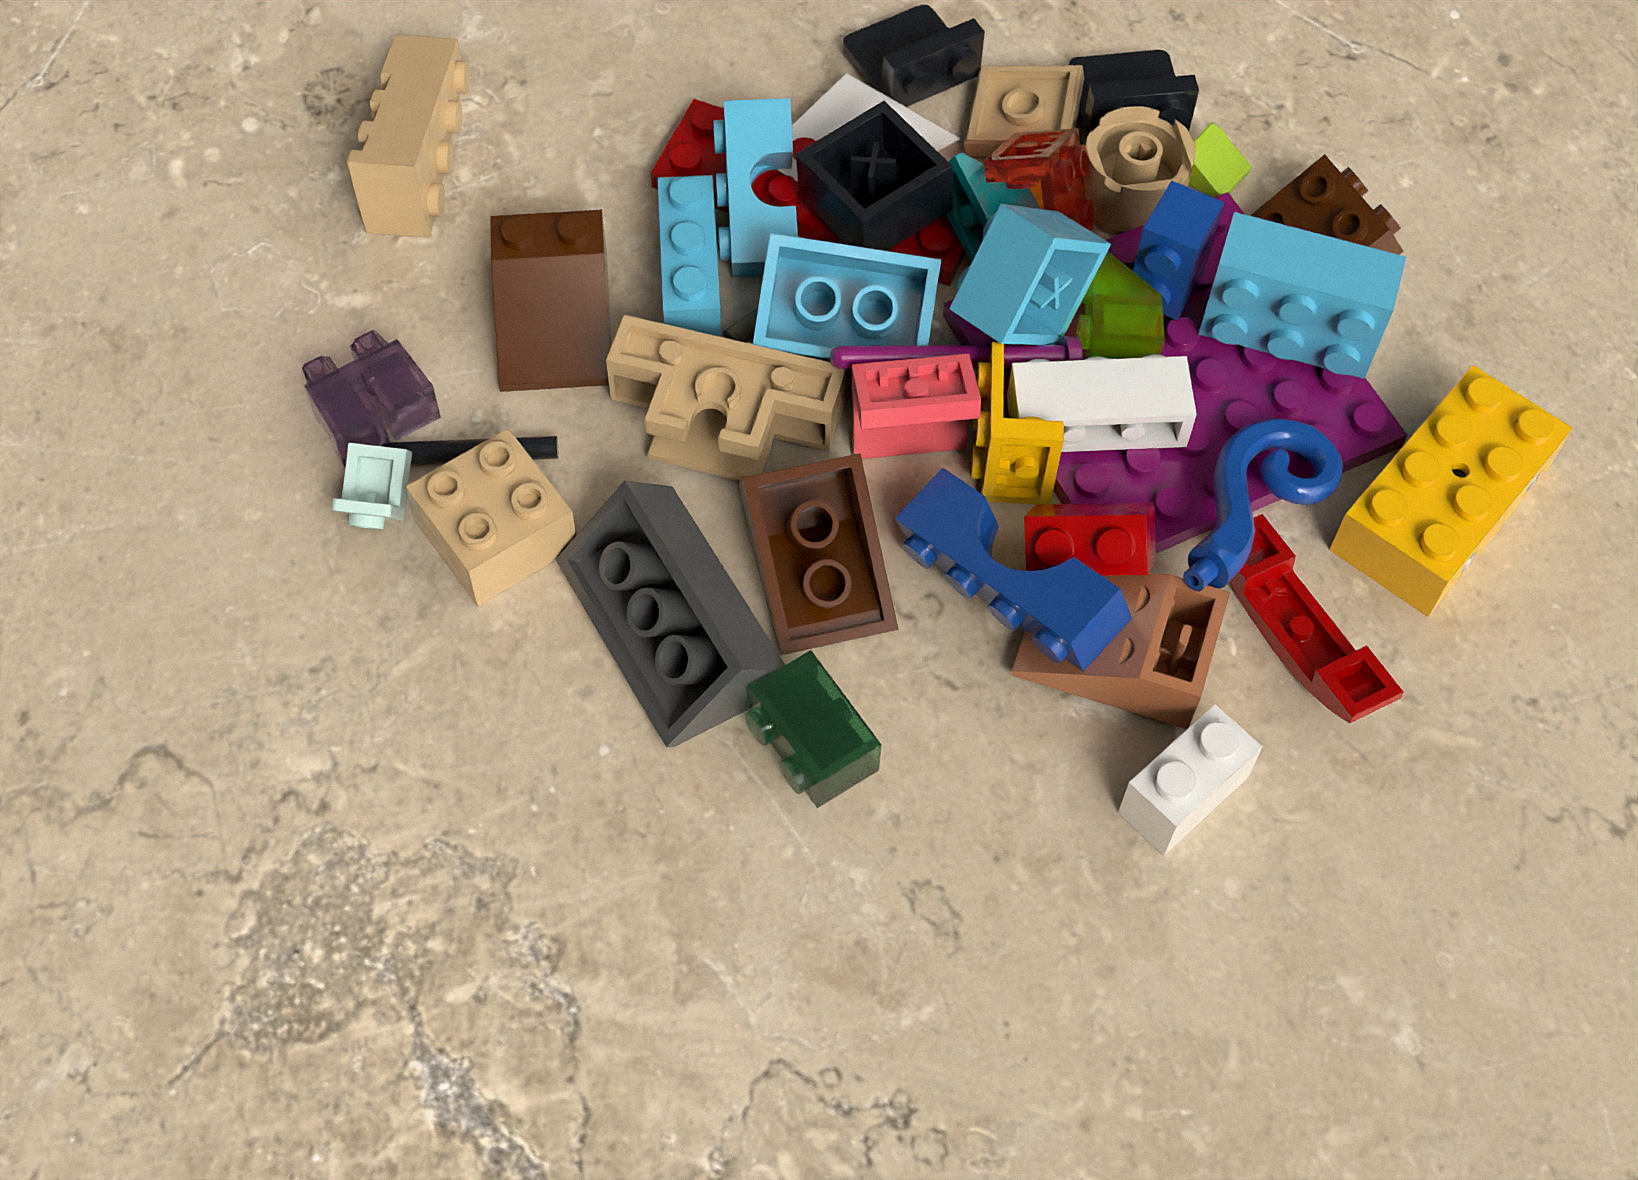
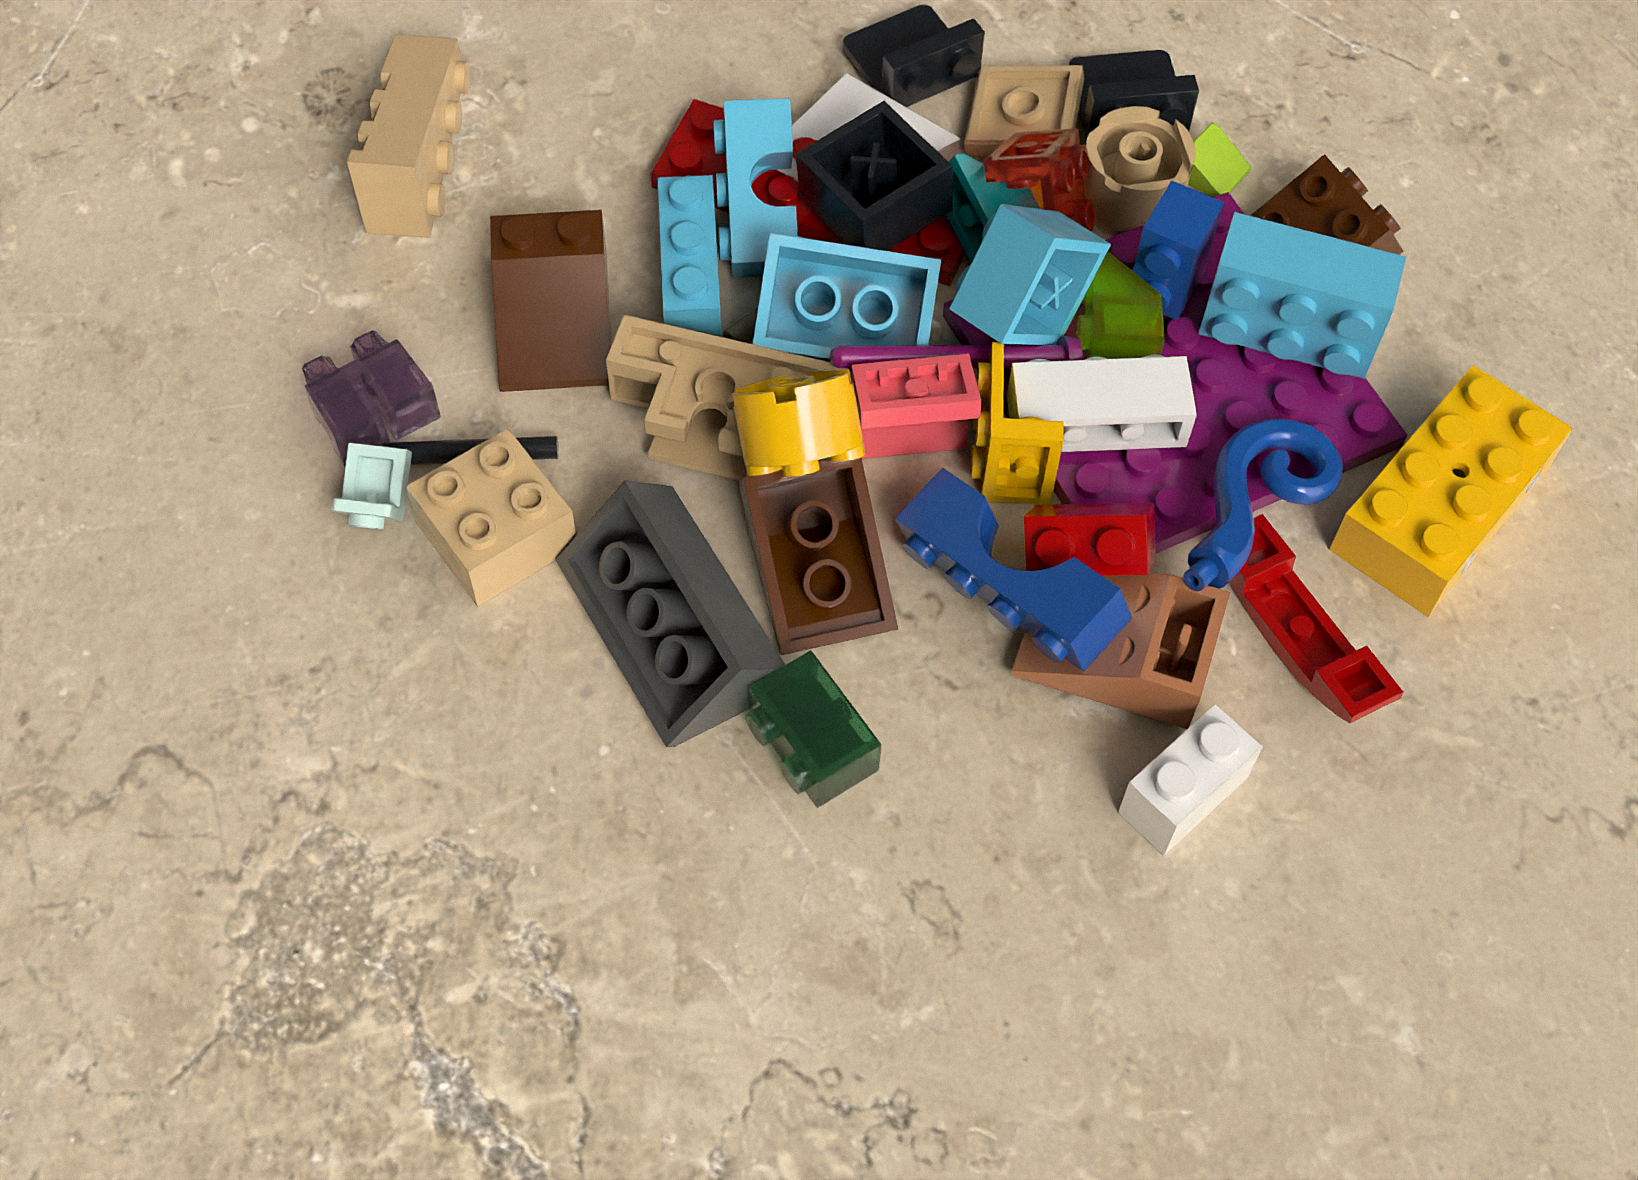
(797, 422): none -> yellow brick

